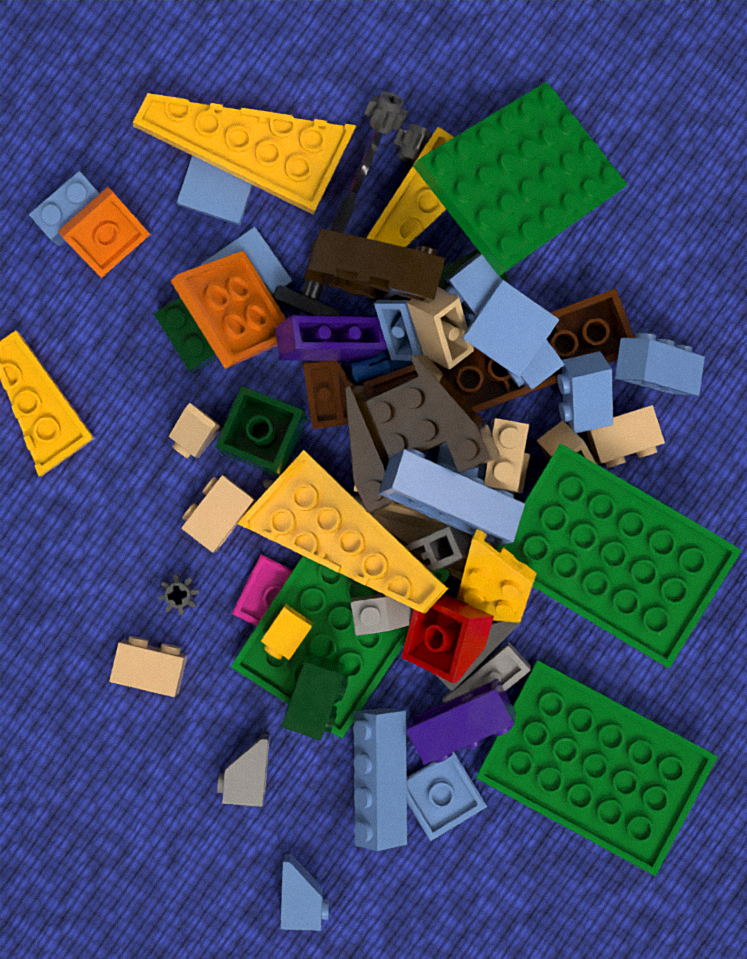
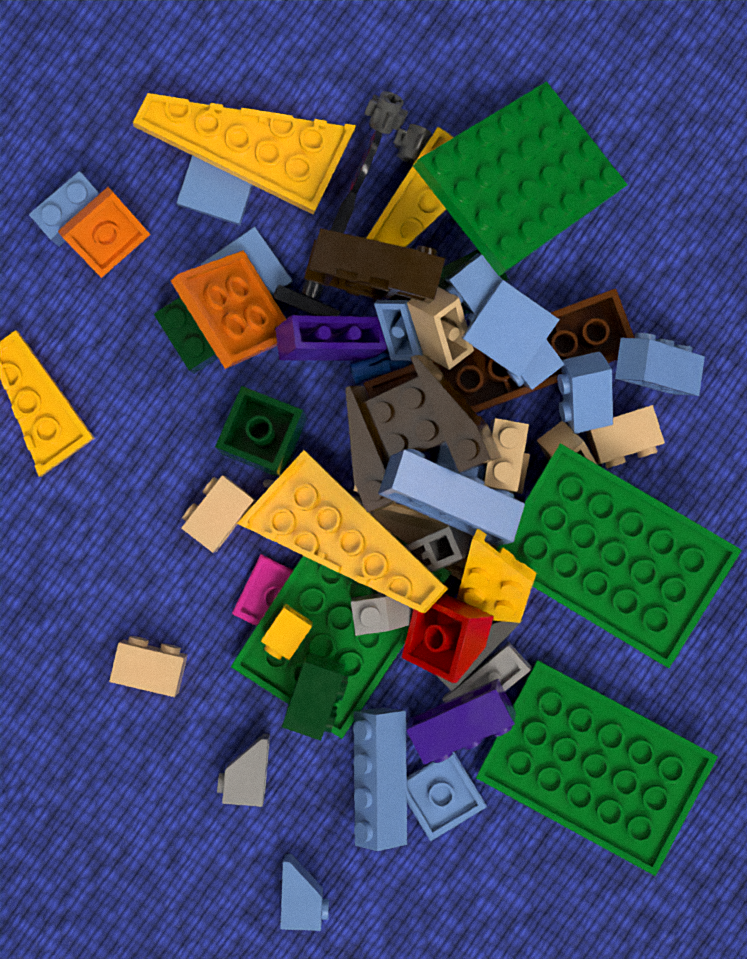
(174, 602): dark grey gear -> none
(194, 432): tan slope -> none
(326, 394): reddish brown wing -> none

